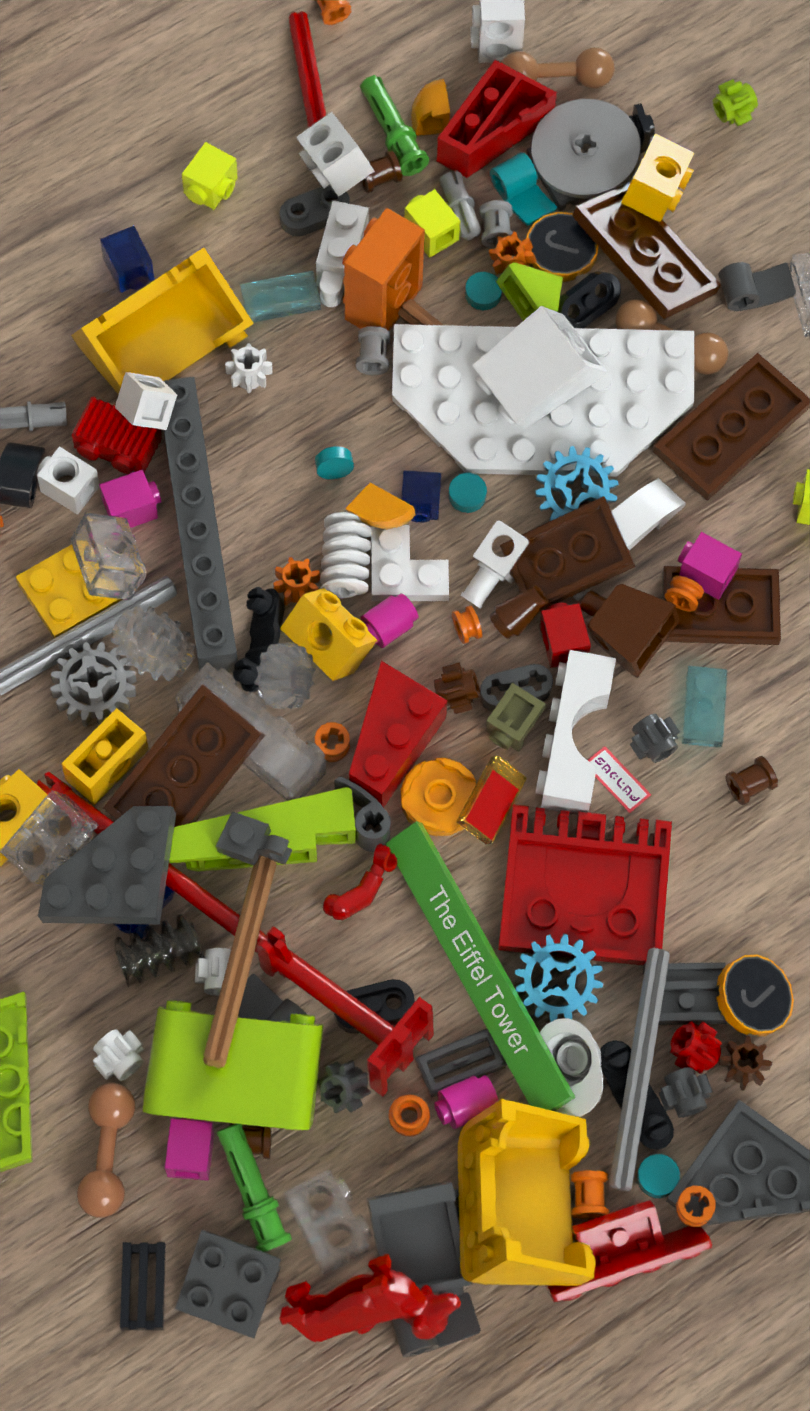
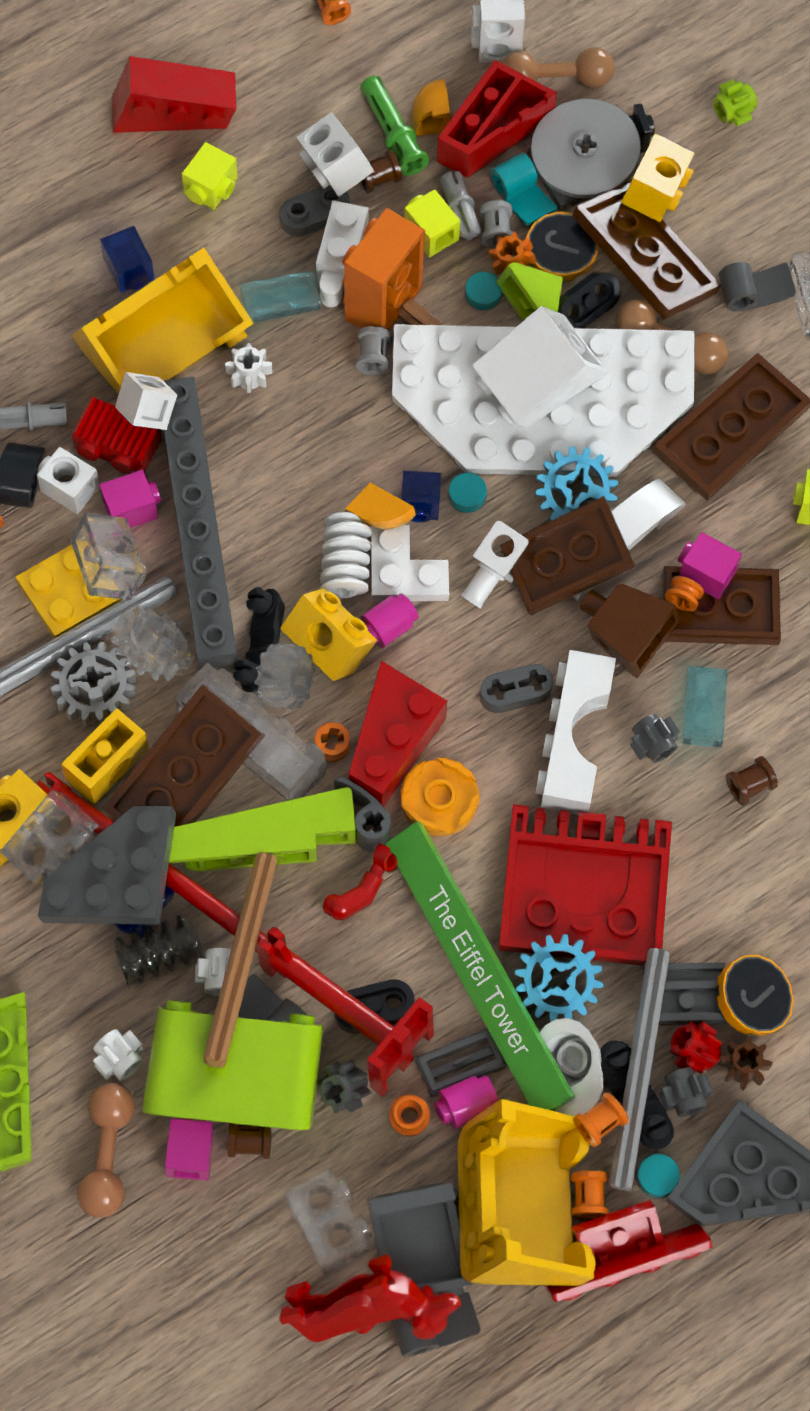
(143, 1250): black tile -> none
(172, 97): none -> red wedge
(228, 1283): dark grey hinge -> none
(249, 838): dark grey plate -> none
(259, 1207): bright green pin -> none
(292, 571): orange gear -> none
(307, 67): red axle -> none
(334, 462): teal tile -> none
(458, 687): reddish brown gear -> none
(467, 624): orange bush -> none
(491, 799): tile -> none
(513, 718): olive bracket -> none
(517, 612): reddish brown cone -> none
(563, 630): red brick -> none
(601, 1119): none -> orange bush
(618, 780): white sticker -> none
(707, 1212): orange bush -> none

